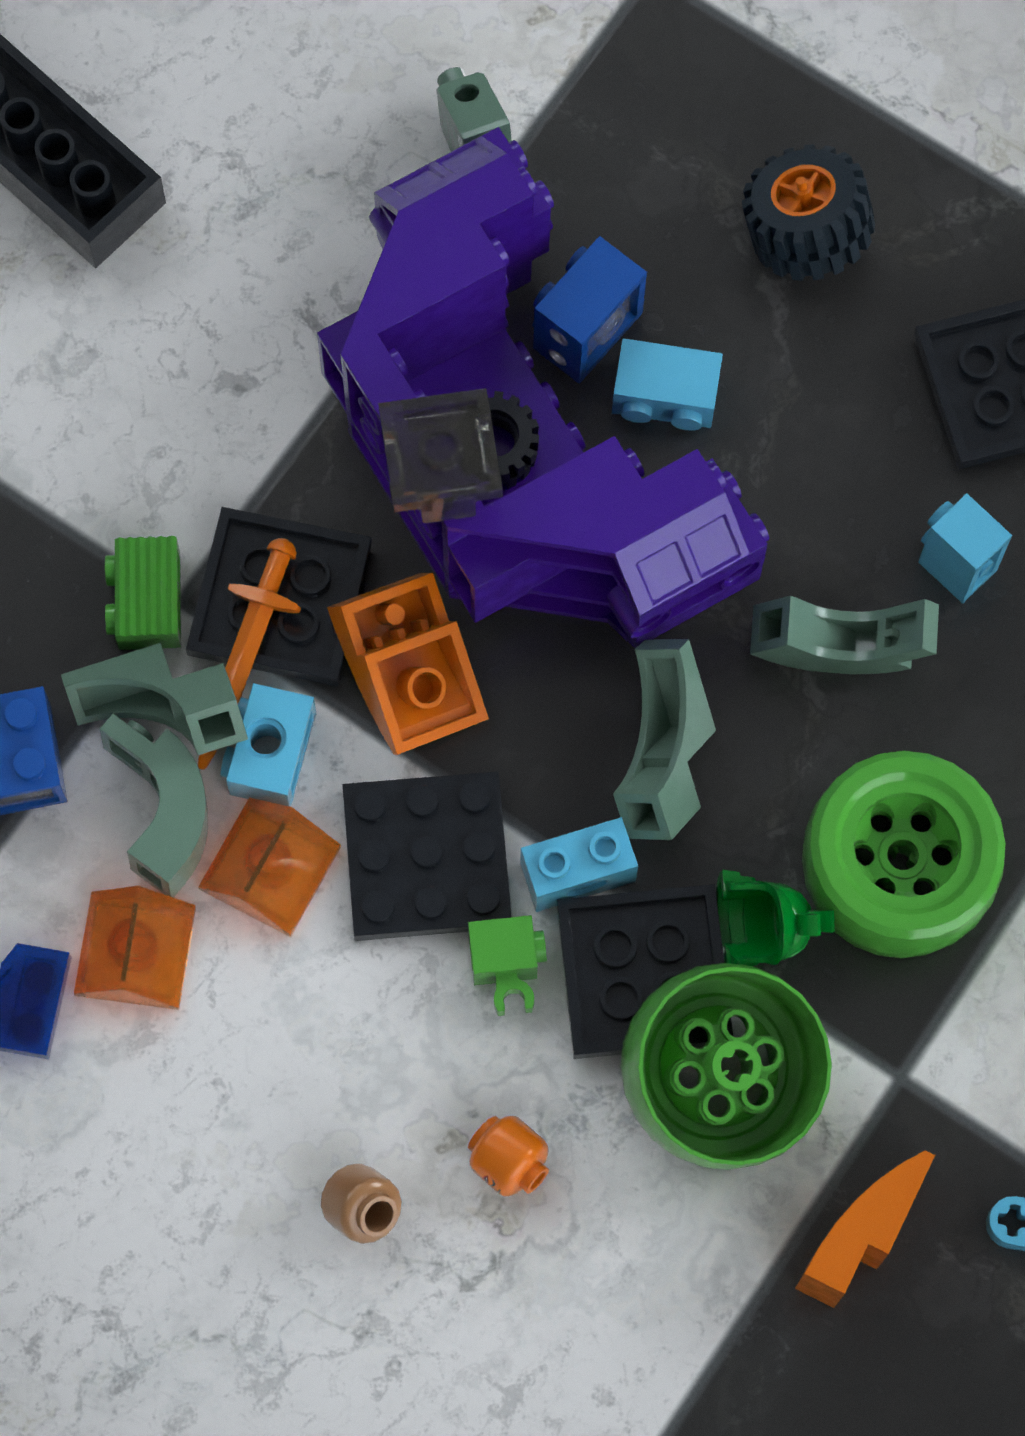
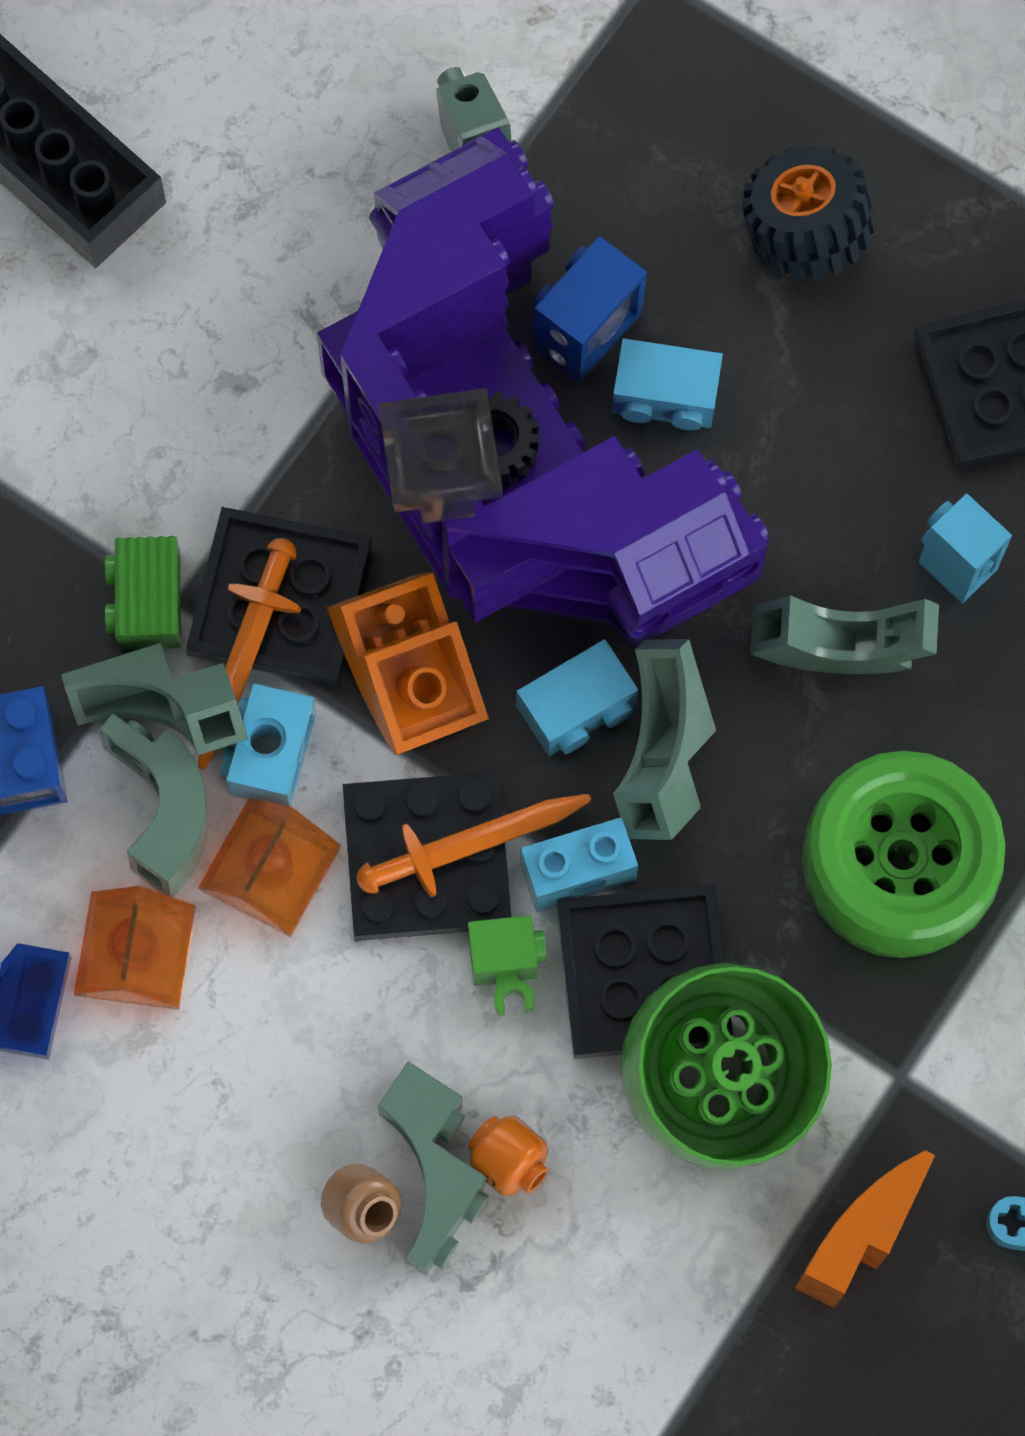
(422, 859): none -> orange sword
(423, 1114): none -> sand green arch
(577, 699): none -> medium azure brick
(765, 920): green helmet -> none

